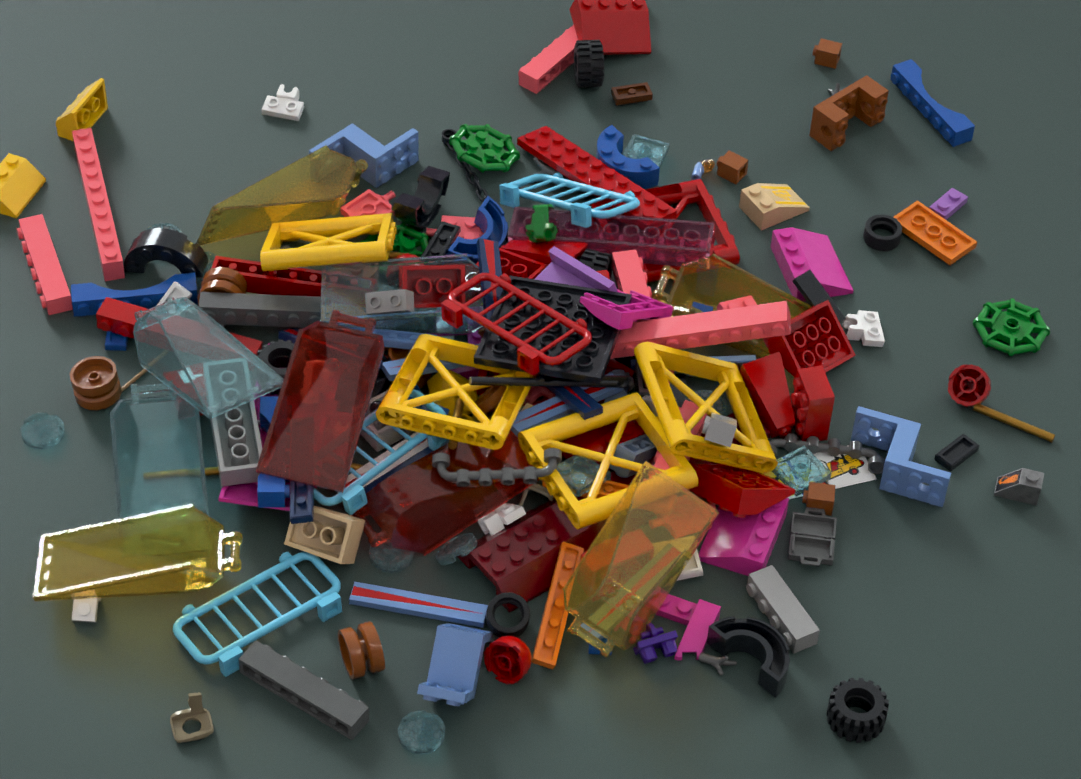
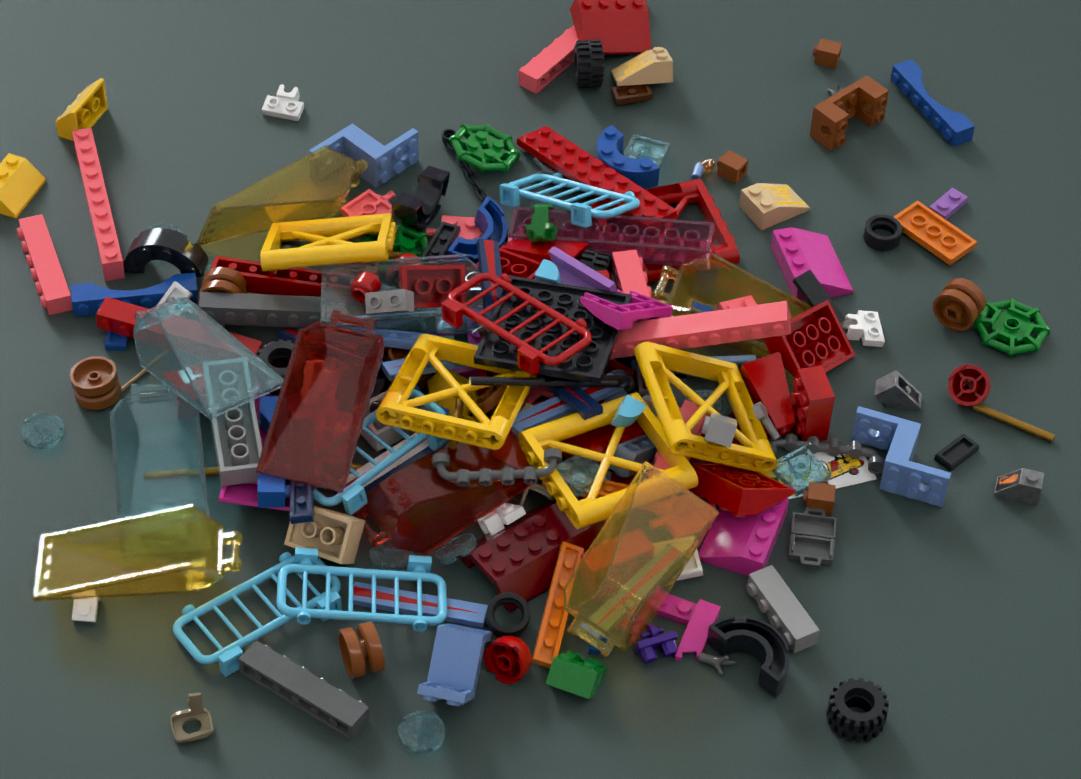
(364, 283): none -> red head
(417, 570): none -> medium azure bar
(548, 272): none -> medium azure brick
(576, 674): none -> green slope
(628, 412): none -> medium azure brick
(647, 68): none -> tan slope
(762, 415): none -> light grey bar
(897, 392): none -> flat silver slope
(959, 304): none -> dark orange wheel

